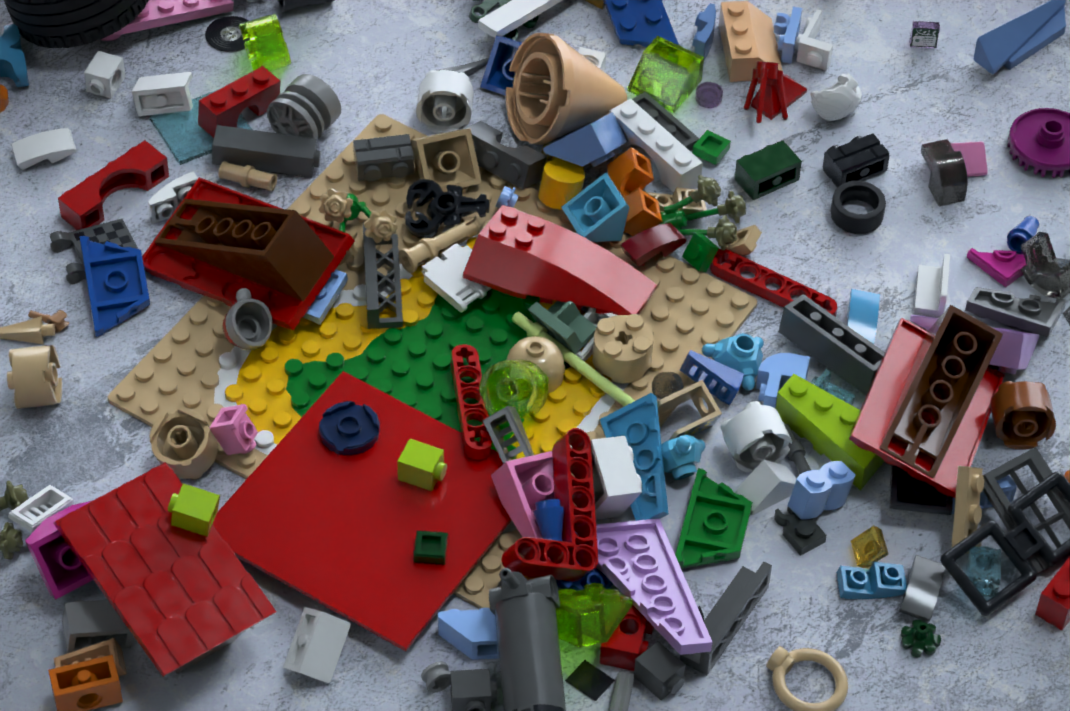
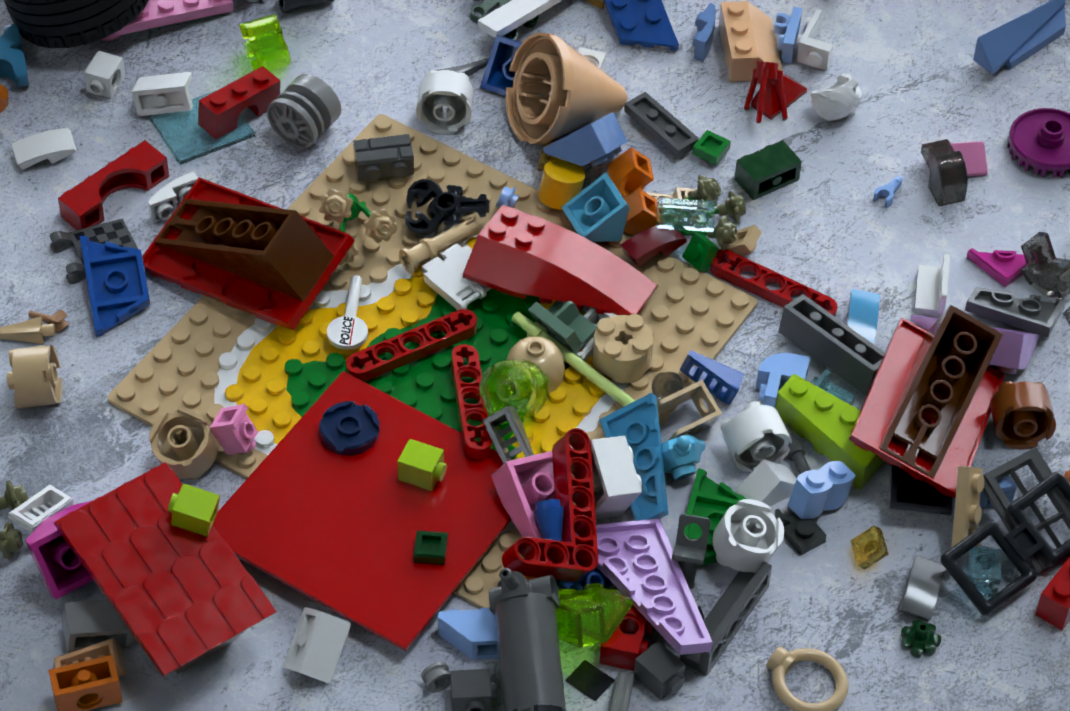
(225, 34): black sticker -> none
(247, 176): tan pin -> none
(247, 322): light grey piece -> none
(266, 151): dark grey brick -> none
(326, 297): light blue plate -> none
(348, 330): none -> white piece
(372, 287): dark grey fence -> none
(419, 335): none -> red beam
(447, 159): tan slope -> none
(517, 165): dark grey arch -> none
(667, 73): clear neon green slope -> none
(673, 160): white arch -> none
(685, 214): none -> clear light blue plate
(690, 551): none -> dark grey bracket
(709, 95): clear purple tile -> none
(739, 353): medium azure rock -> none
(747, 536): none -> white brick
(855, 222): black tyre -> none
(856, 160): black brick -> none
(879, 581): dark azure slope -> none
(888, 190): none -> light blue piece
(924, 34): tile -> none
(1022, 233): blue cone -> none

